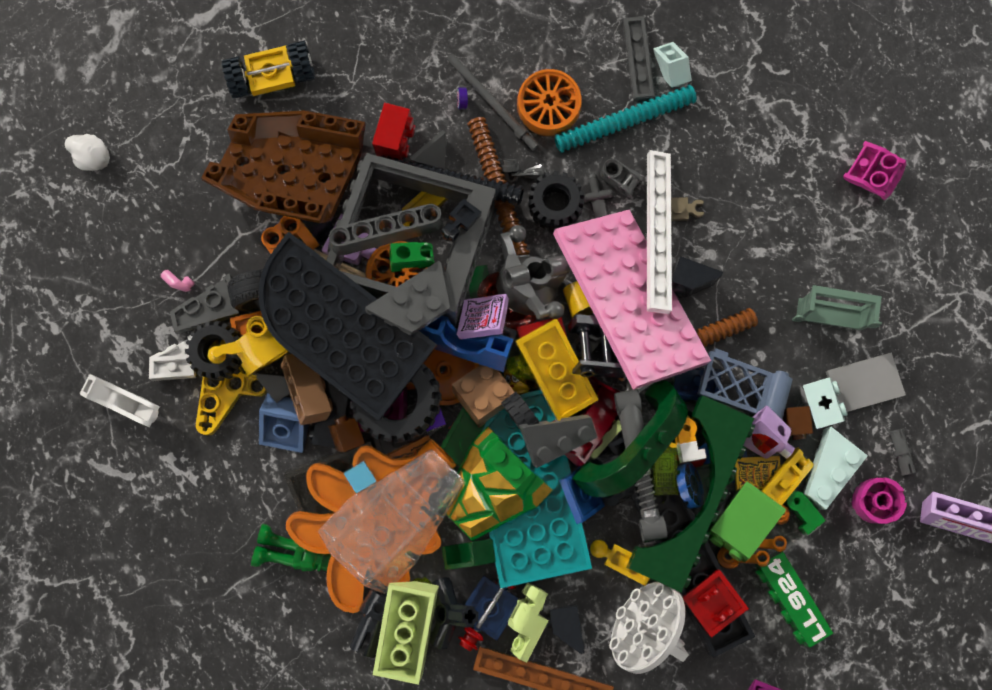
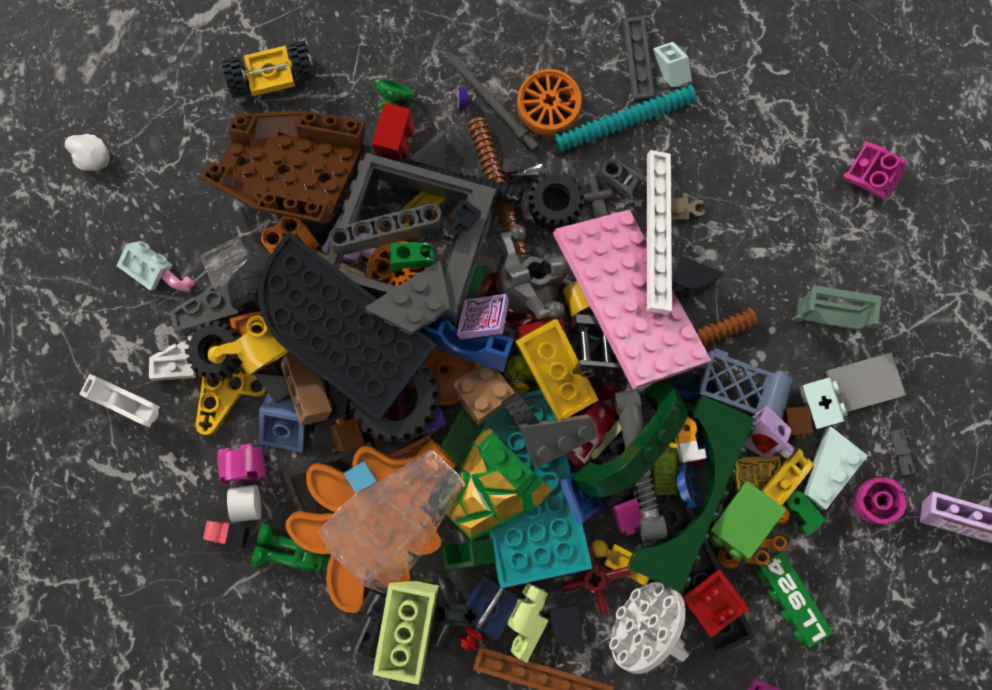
(143, 264): none -> light aqua bracket
(224, 262): none -> clear wing
(227, 533): none -> leg
(241, 465): none -> dark pink brick
(244, 503): none -> white piece
(393, 92): none -> green hair
(592, 586): none -> dark red bar
(627, 516): none -> dark pink slope

